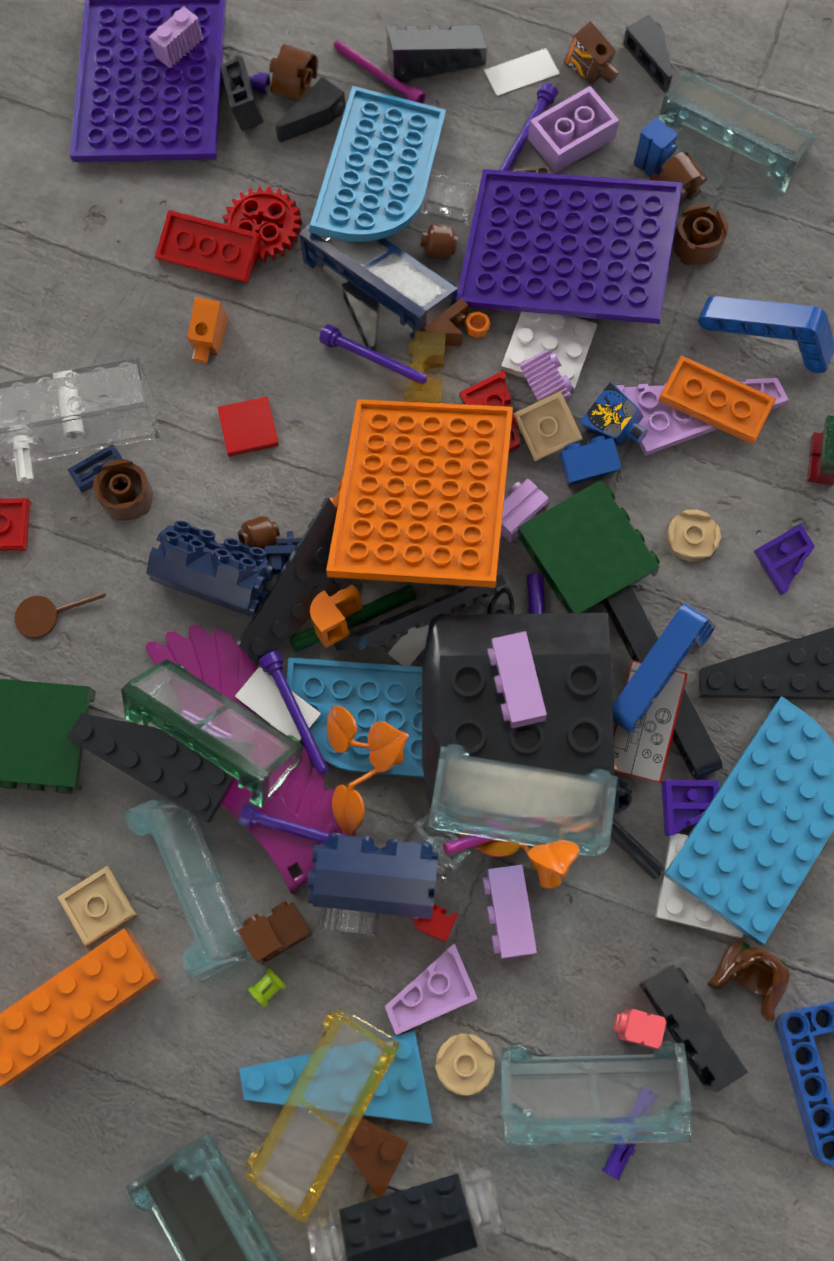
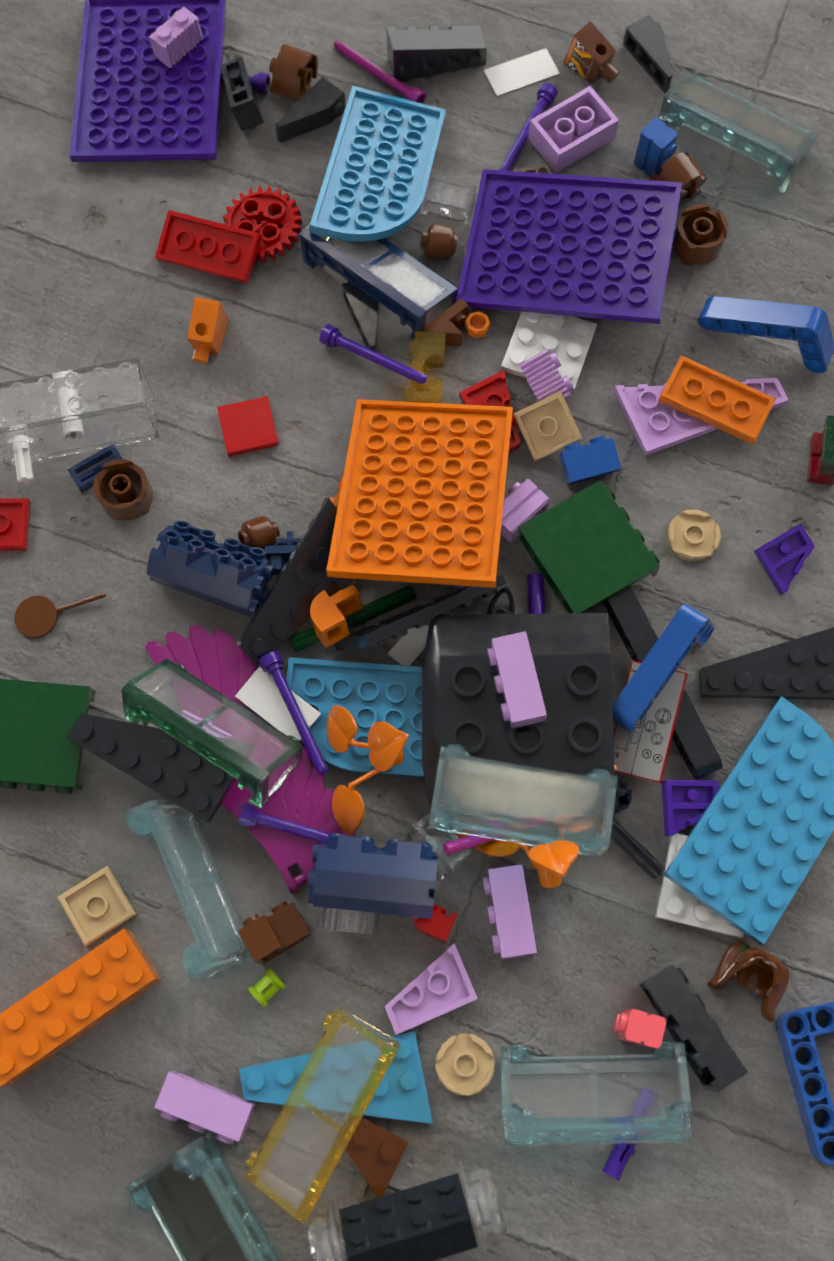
(204, 1107): none -> lavender brick
(614, 417): torso -> none

